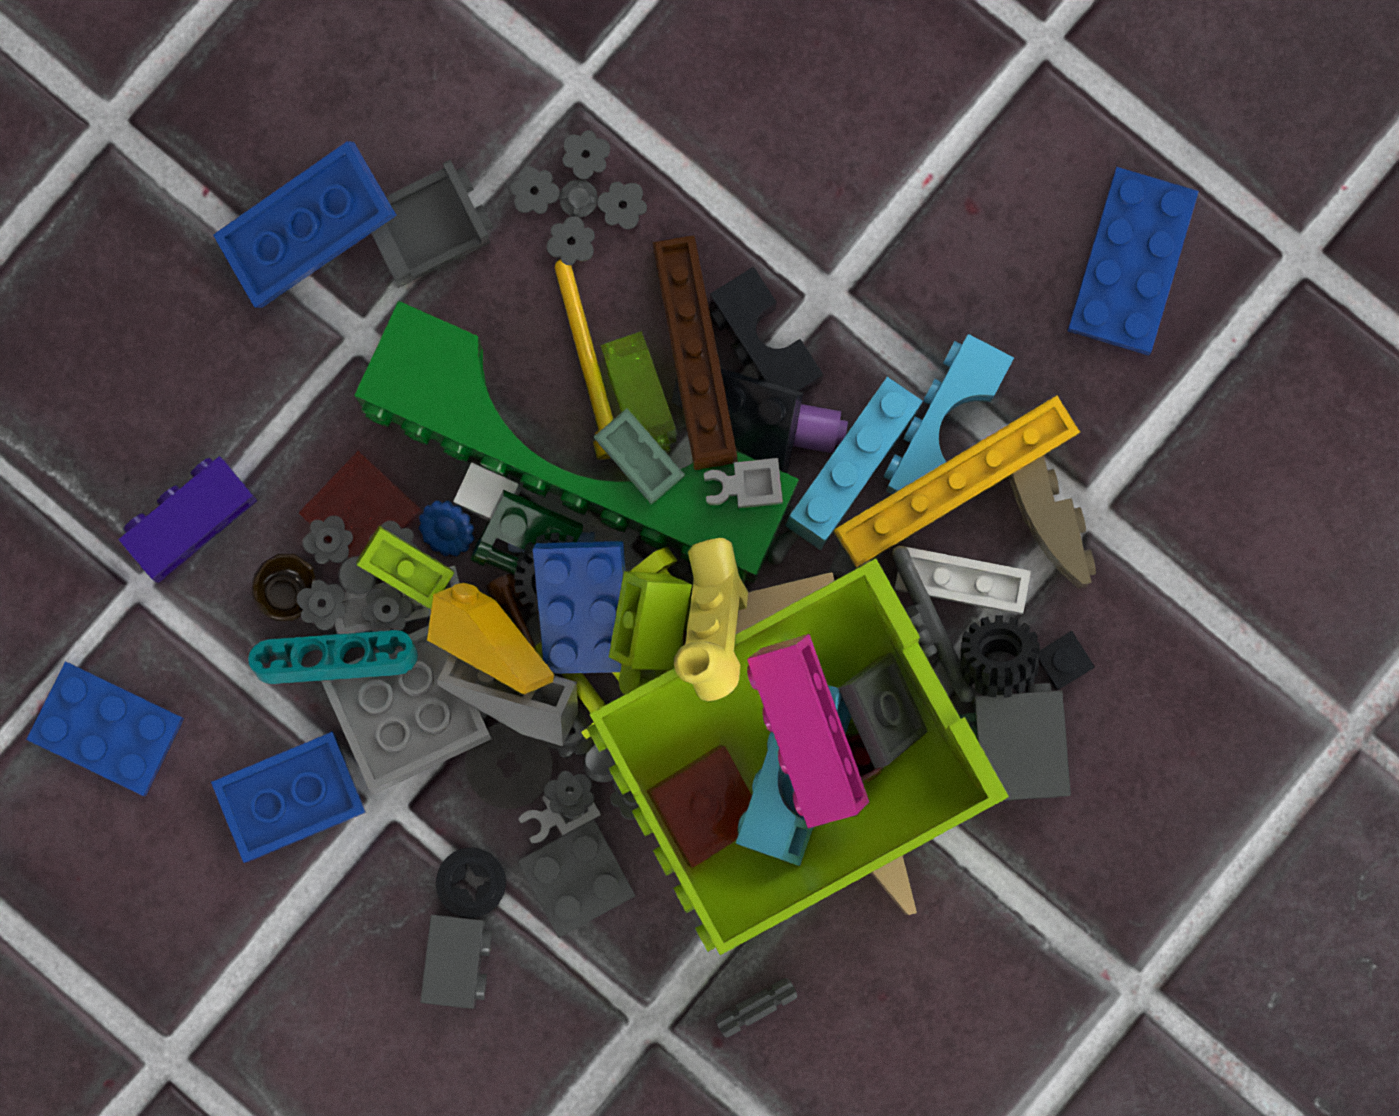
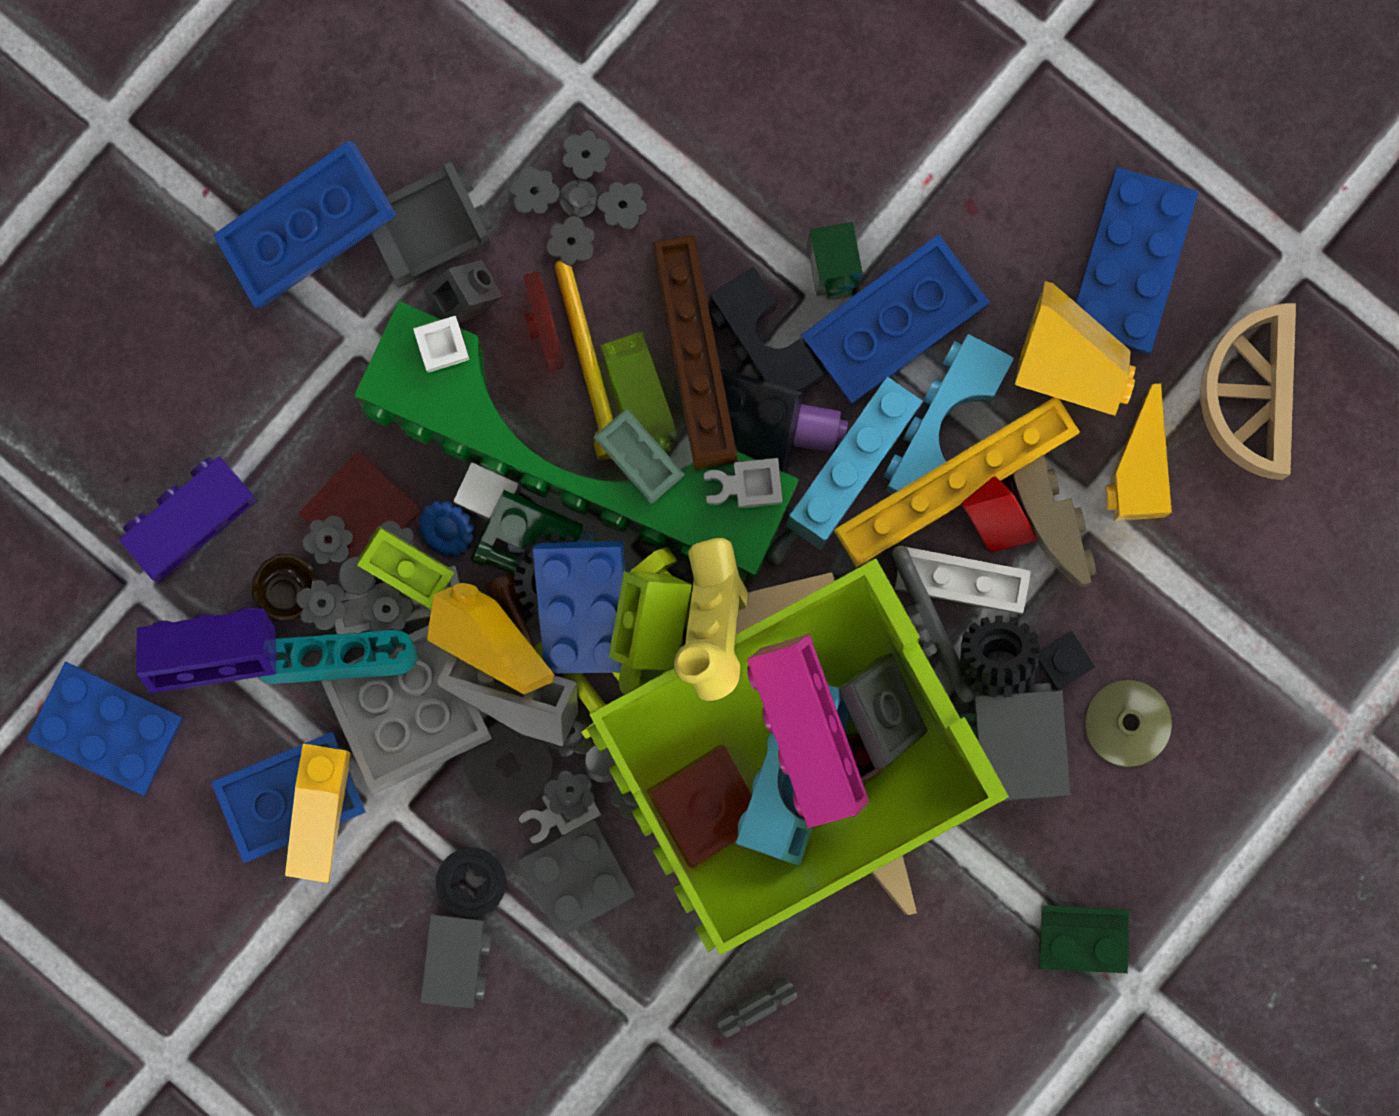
(206, 650): none -> dark purple brick
(317, 812): none -> yellow slope
(441, 344): none -> white plate
(463, 292): none -> dark grey brick
(541, 322): none -> clear red plate
(834, 260): none -> dark green brick
(895, 319): none -> blue plate
(998, 517): none -> red slope
(1074, 356): none -> yellow slope
(1084, 939): none -> dark green plate
(1106, 729): none -> olive dish
(1141, 475): none -> yellow slope
(1279, 393): none -> tan window

